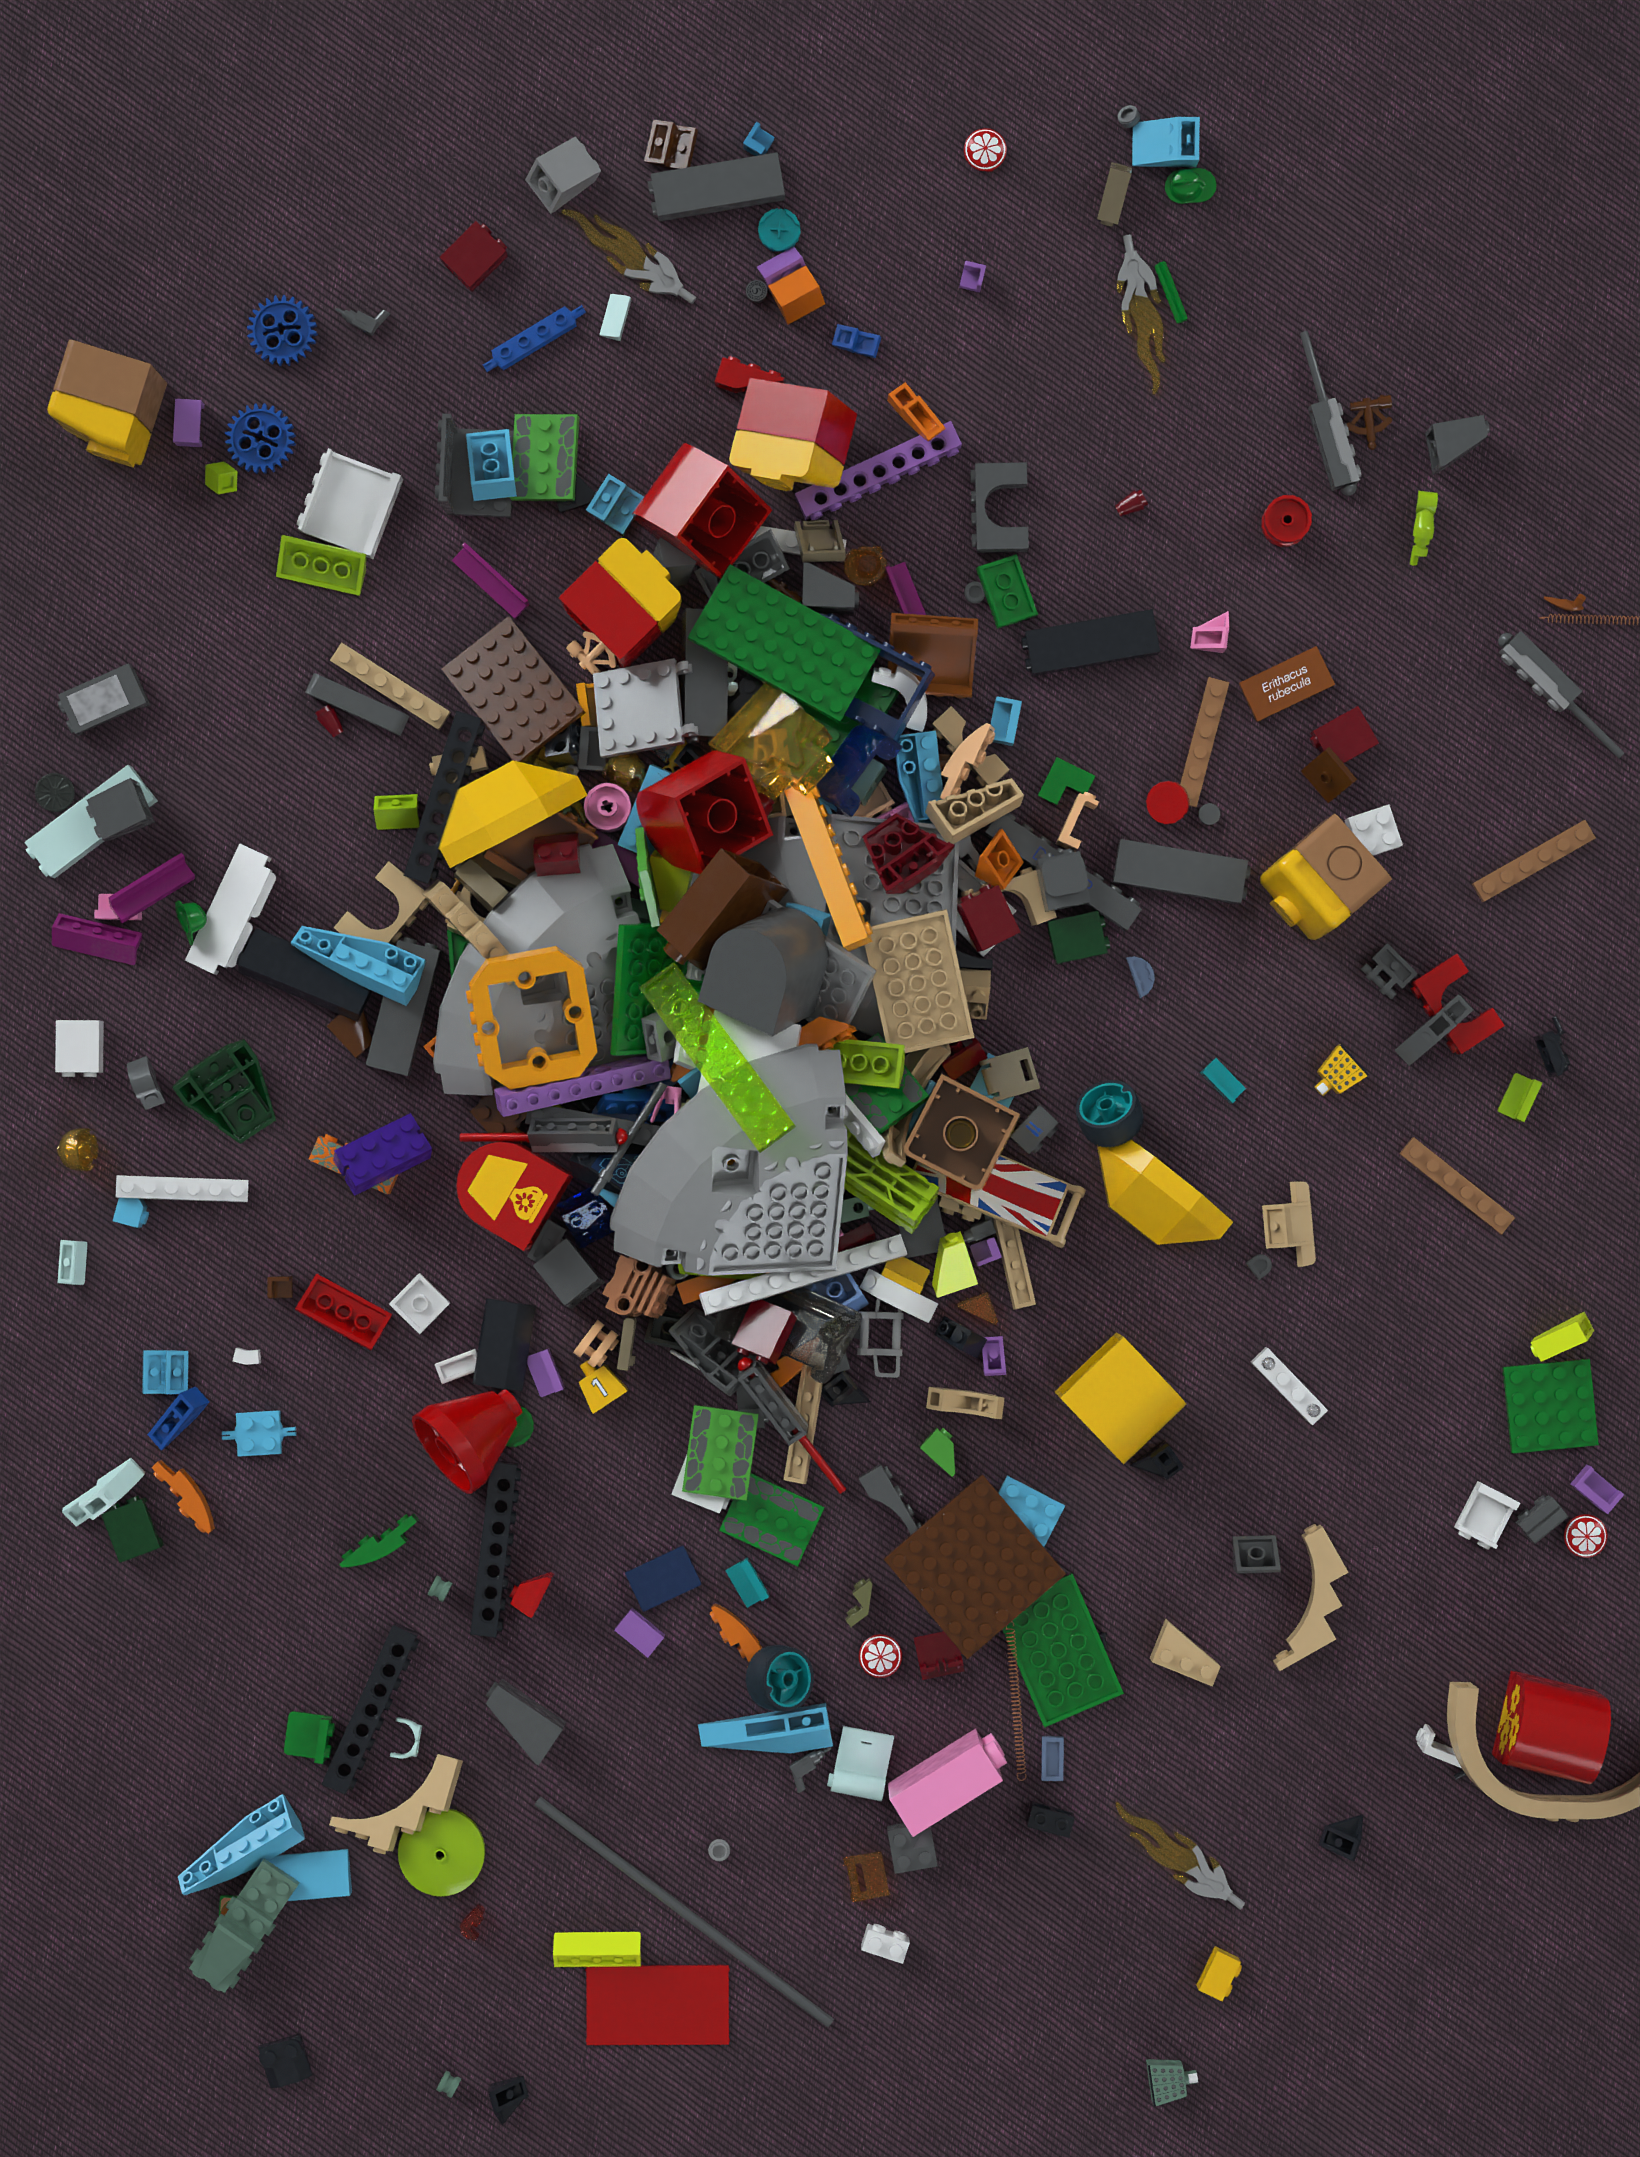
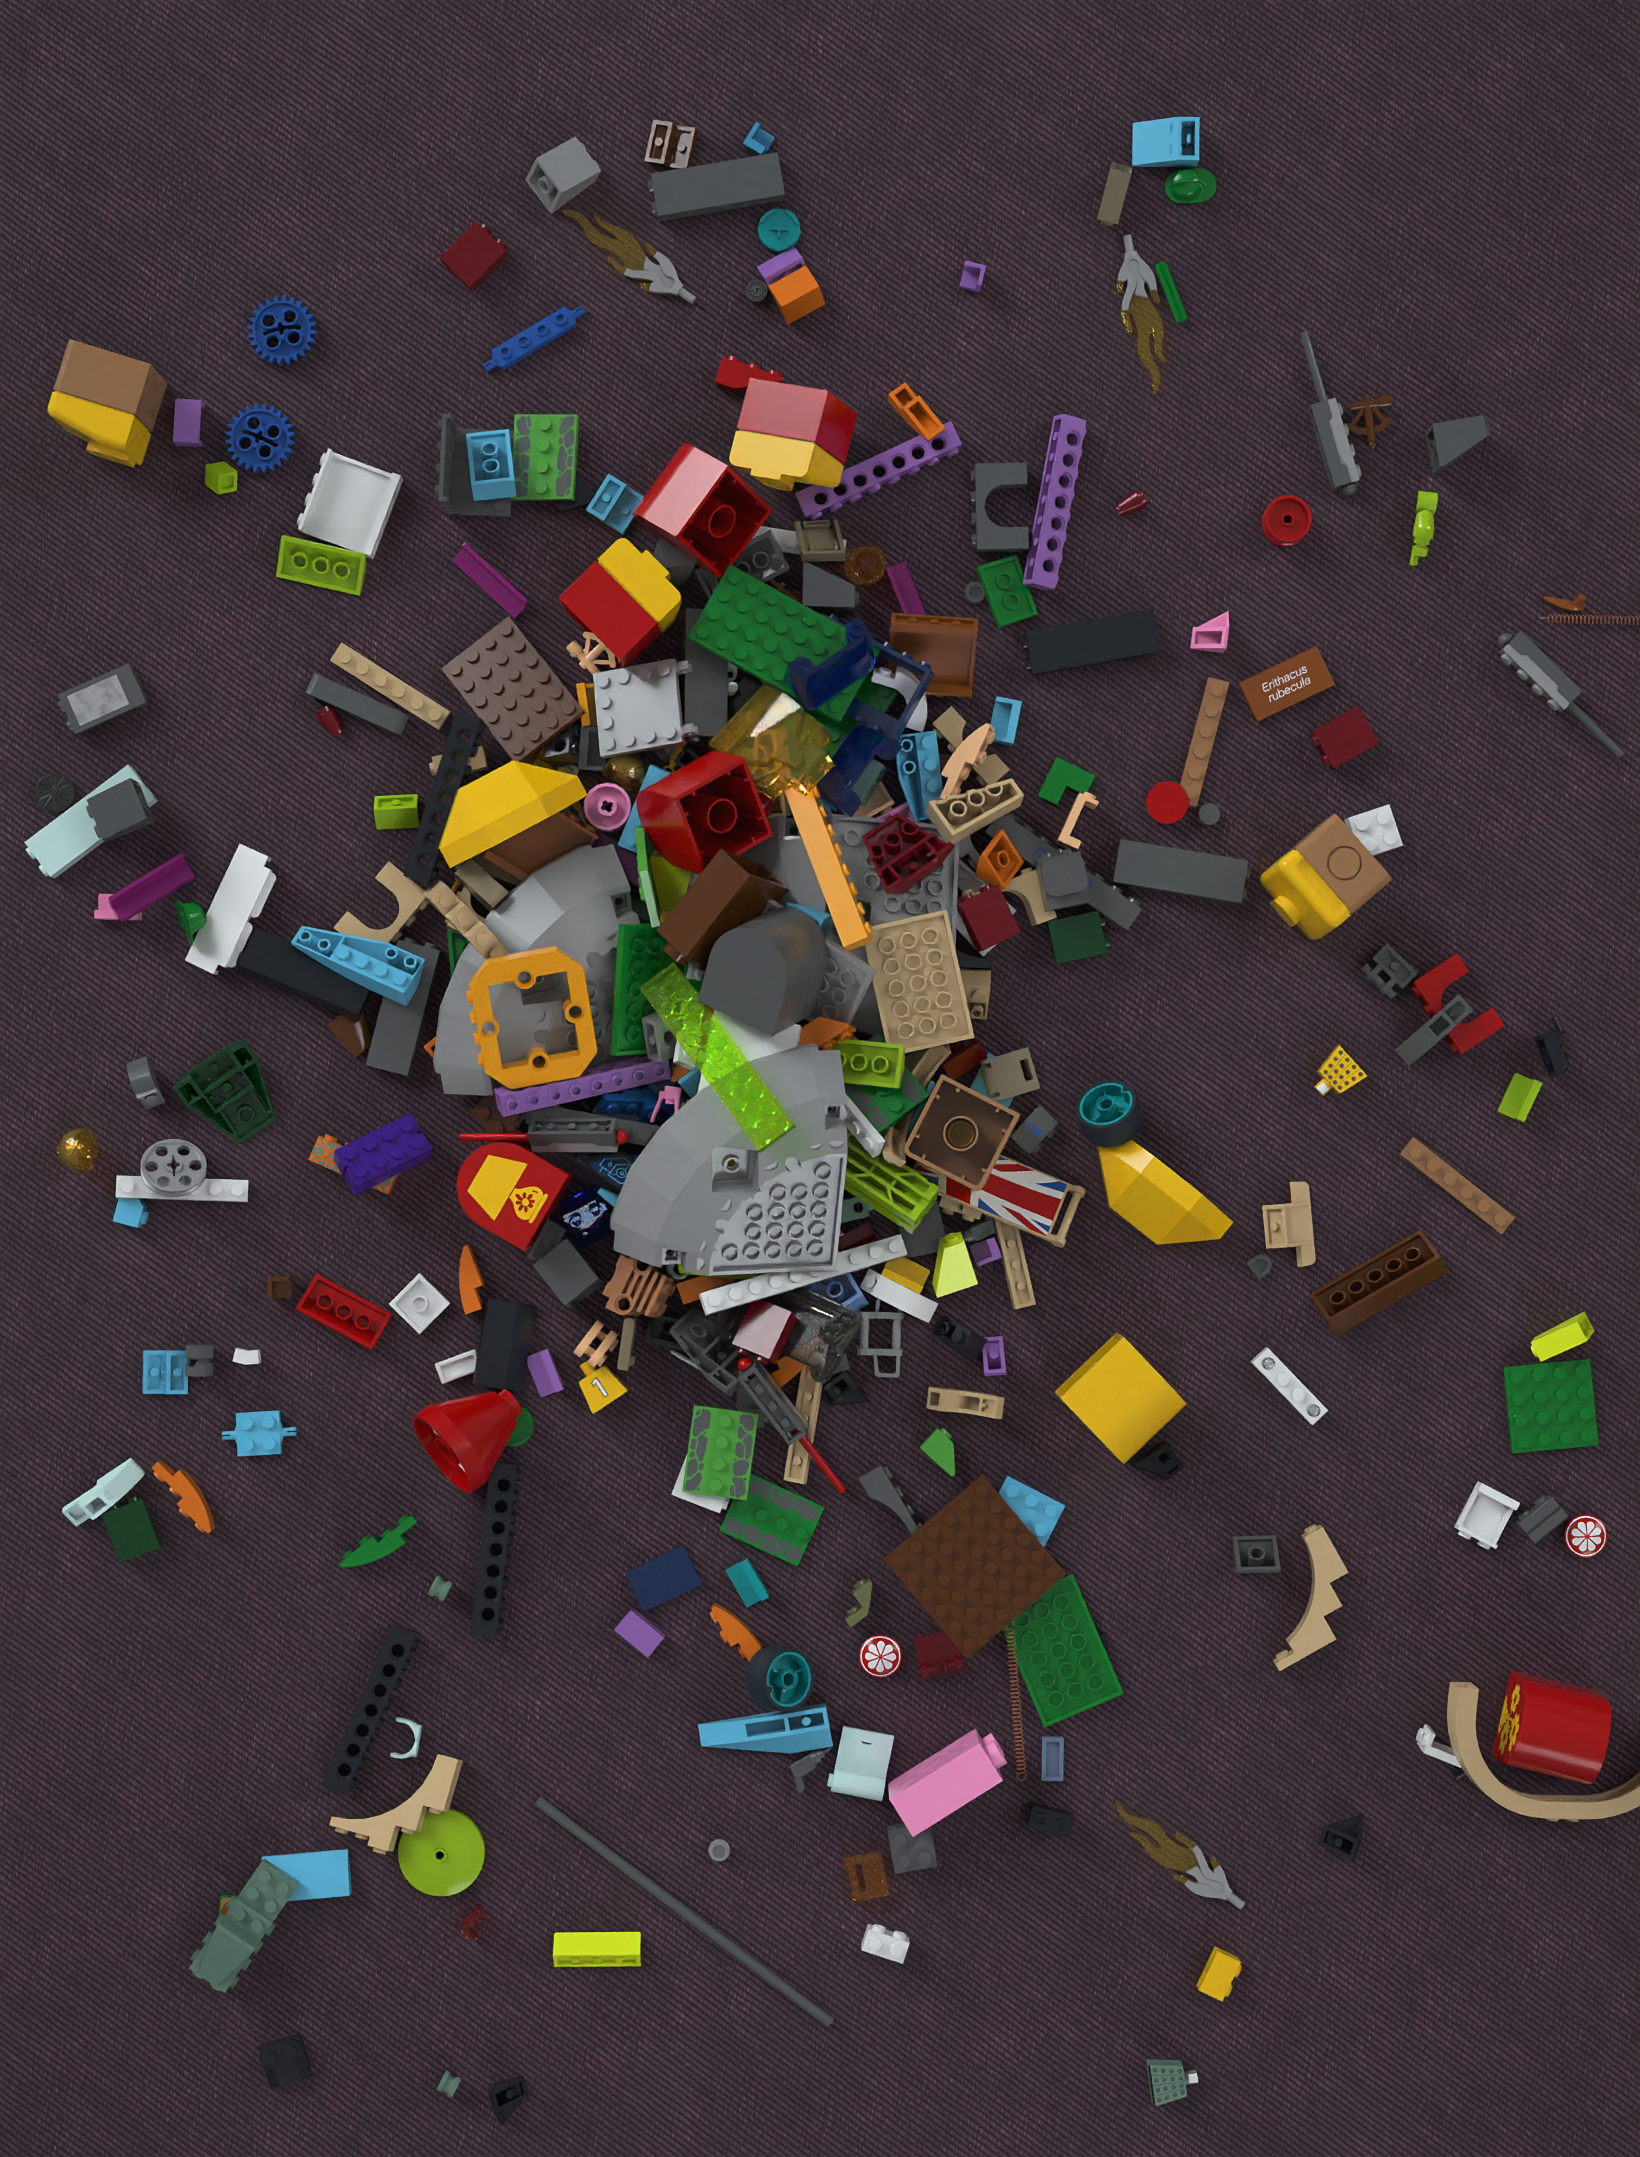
(72, 1262): light aqua slope -> none
(79, 1047): white brick -> none
(96, 939): magenta panel -> none
(178, 1416): blue slope -> none
(182, 1166): none -> light grey wedge
(199, 1360): none -> dark grey wheel
(243, 1848): medium azure wedge -> none
(309, 1736): green bracket -> none
(362, 321): dark grey piece -> none
(469, 1280): none -> orange slope
(525, 1719): dark grey slope -> none
(530, 1593): red slope -> none
(557, 854): dark red slope -> none
(606, 1174): dark grey bar -> none
(615, 316): light aqua slope -> none
(658, 2005): red piece -> none
(821, 683): none -> clear blue windscreen
(856, 341): blue slope -> none
(980, 1306): clear orange slope -> none
(985, 149): dish -> none
(1050, 489): none -> medium lavender brick
(1128, 116): dark grey tile -> none
(1142, 975): sand blue tile -> none
(1183, 1656): tan wedge -> none
(1222, 1080): teal panel -> none
(1328, 775): reddish brown plate -> none
(1378, 1283): none -> reddish brown slope
(1533, 861): medium nougat plate -> none
(1596, 1489): medium lavender panel -> none

